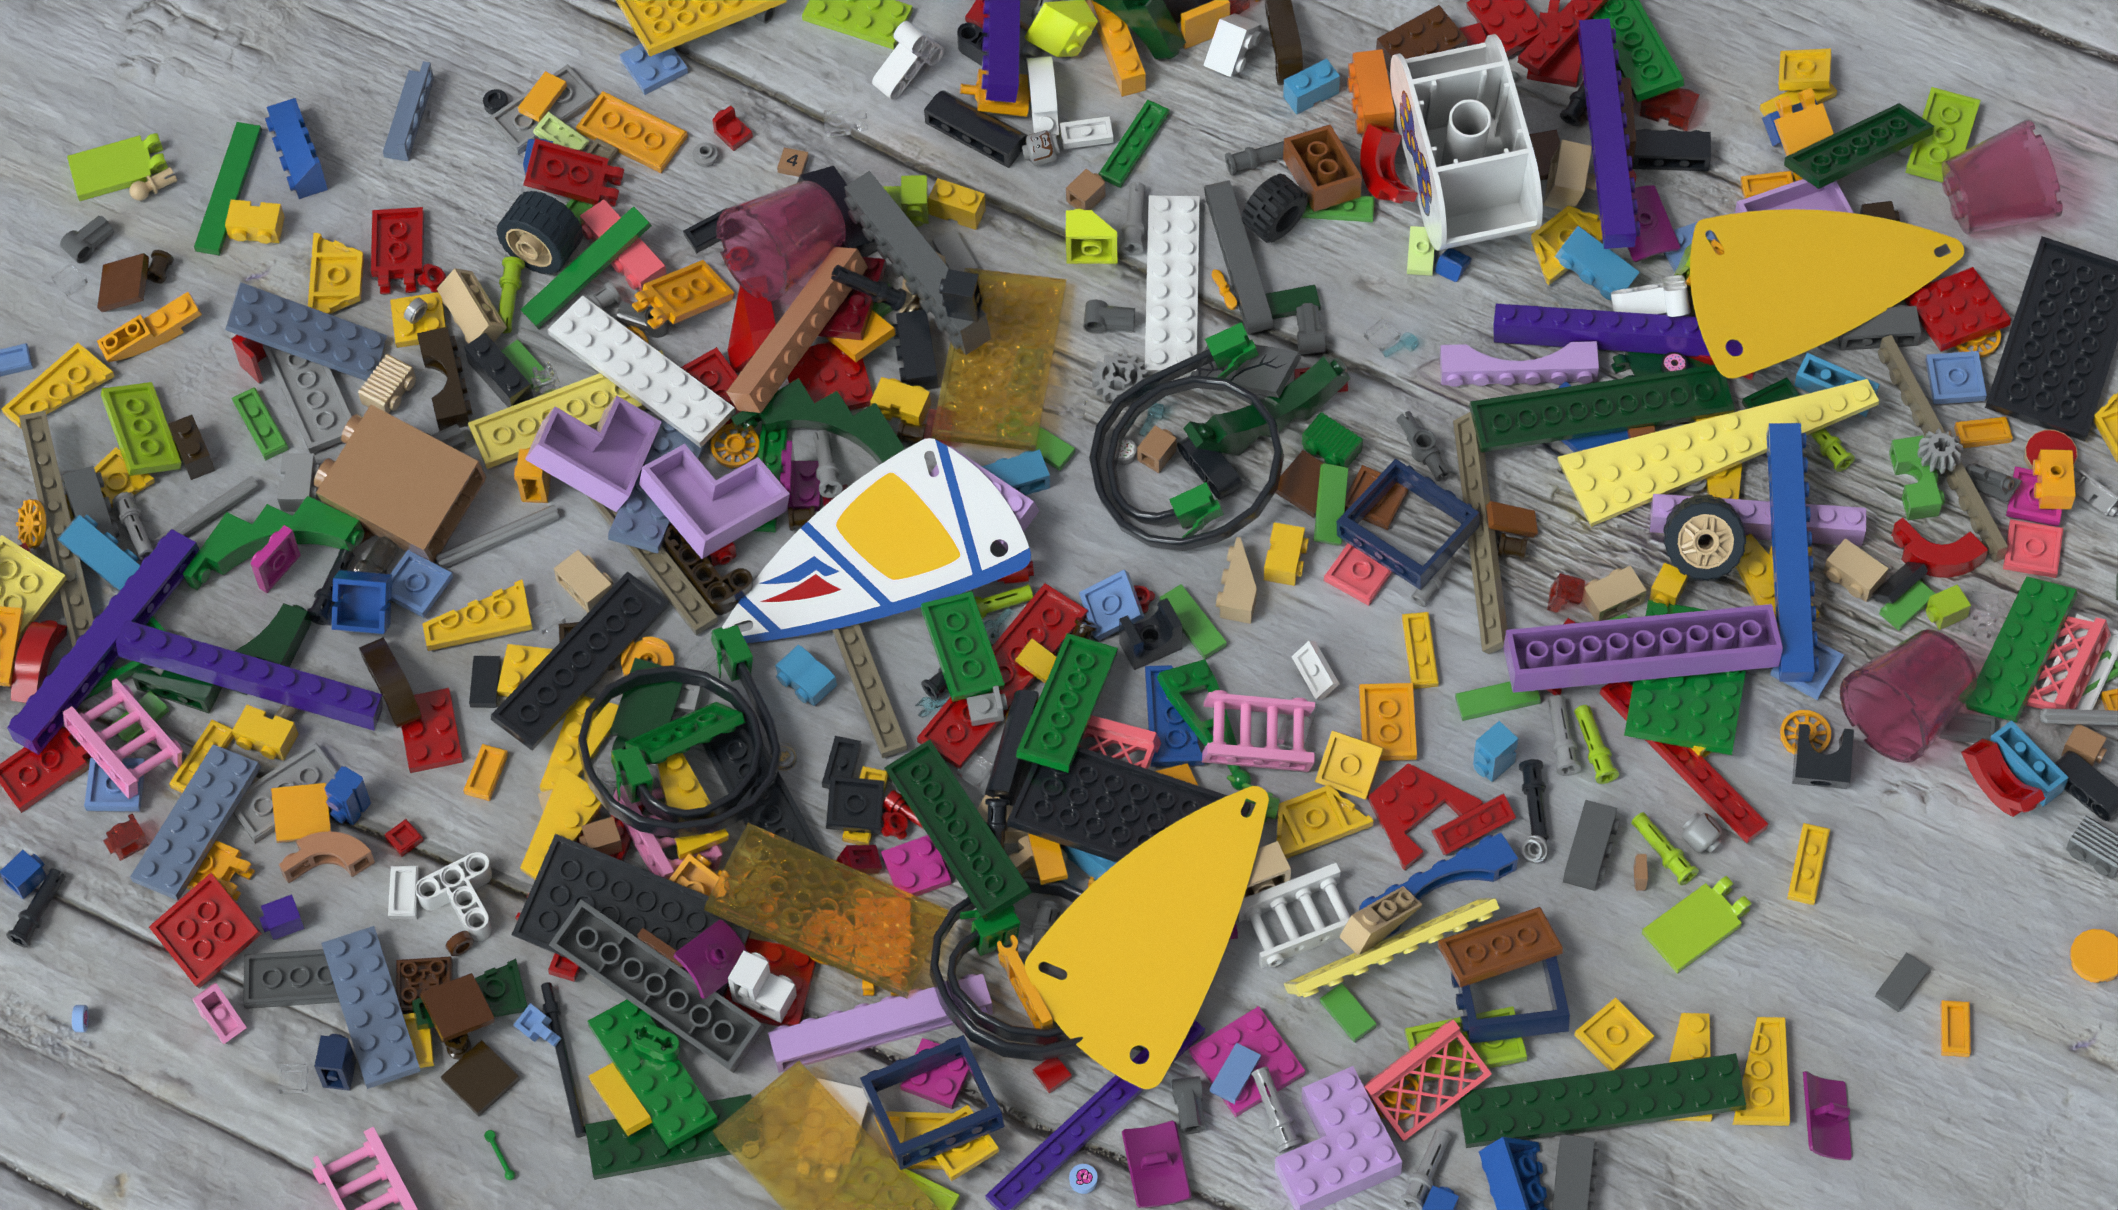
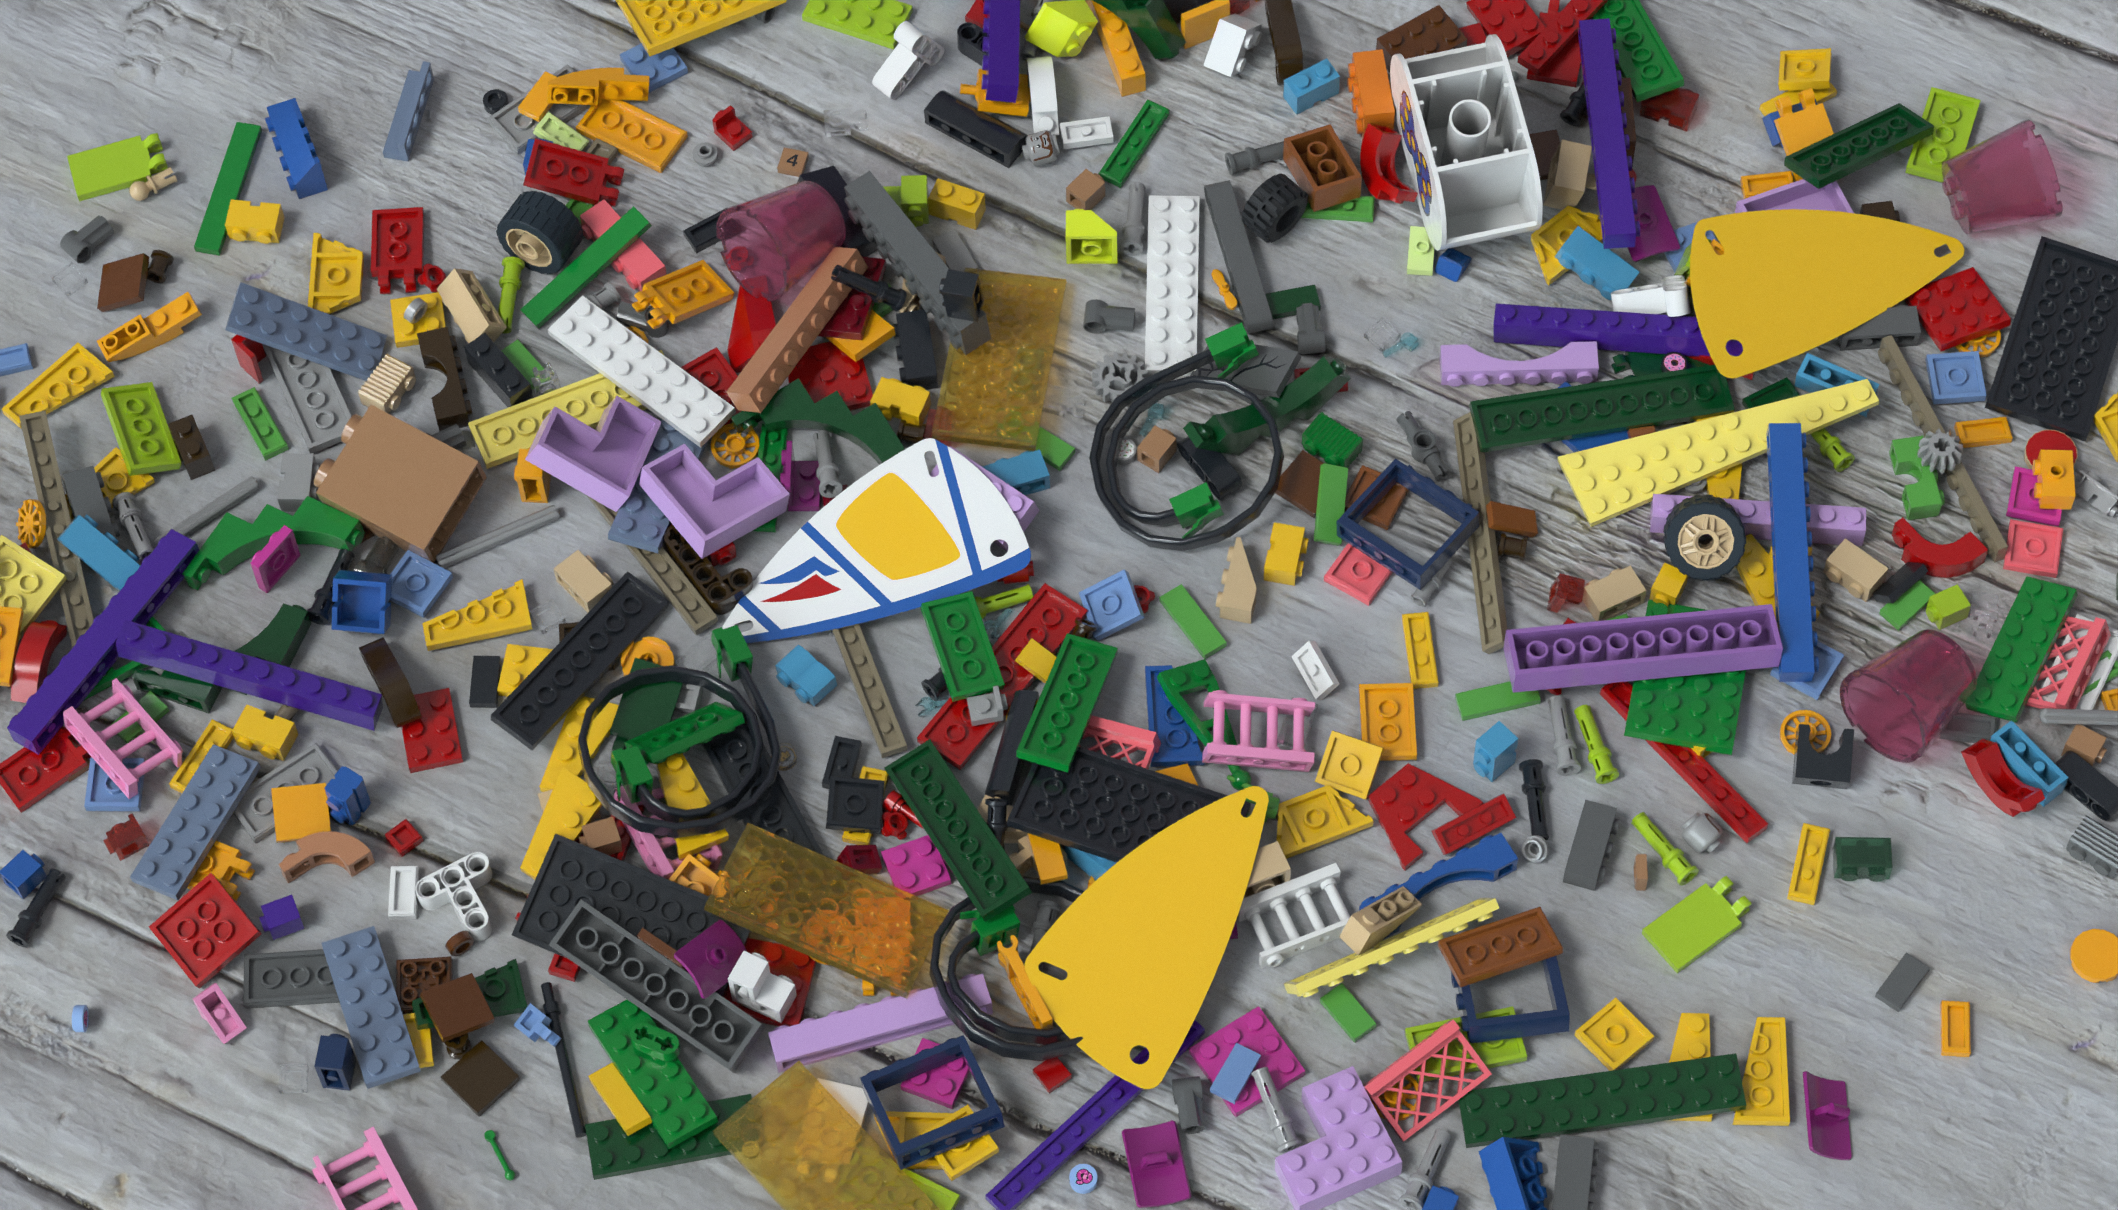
(485, 772): light orange tile -> none
(599, 83): none -> light orange slope
(799, 517): dark brown bush -> none
(975, 770): clear tile -> none
(1162, 626): black piece -> none
(1672, 150): black brick -> none
(1862, 858): none -> clear green brick
(1993, 482): dark grey hinge -> none

